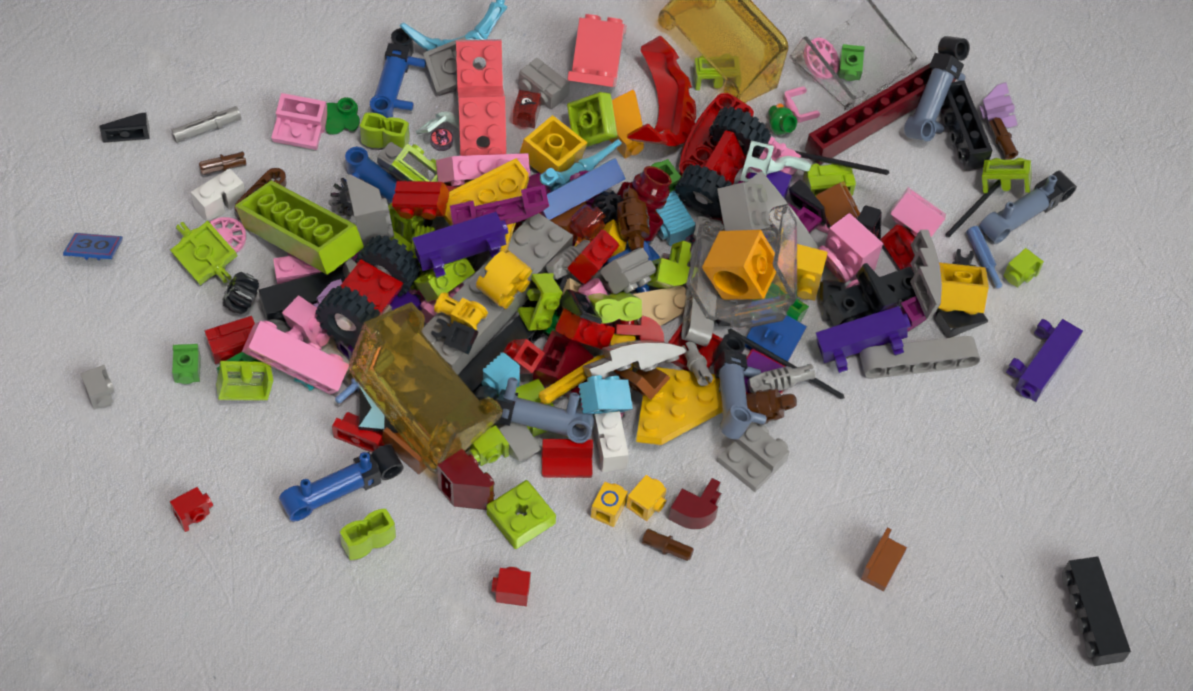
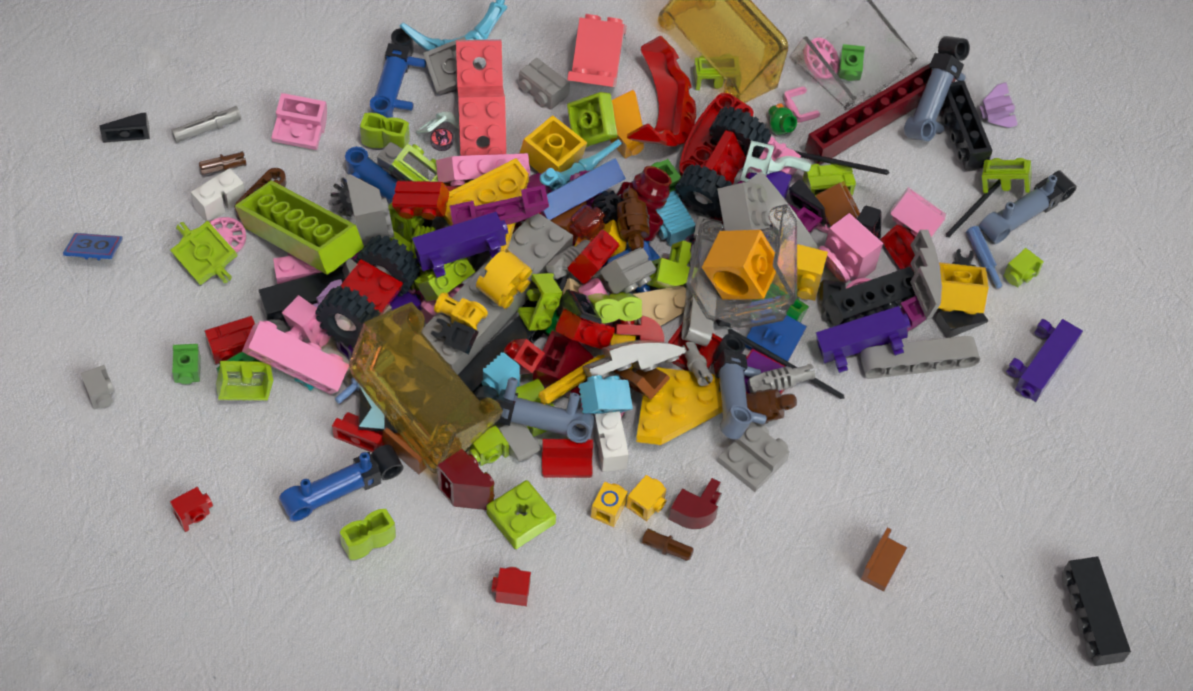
(240, 293): black gear -> none
(339, 118): green plate -> none
(526, 109): clear red brick -> none
(875, 290): black slope -> none
(1003, 138): reddish brown axle -> none

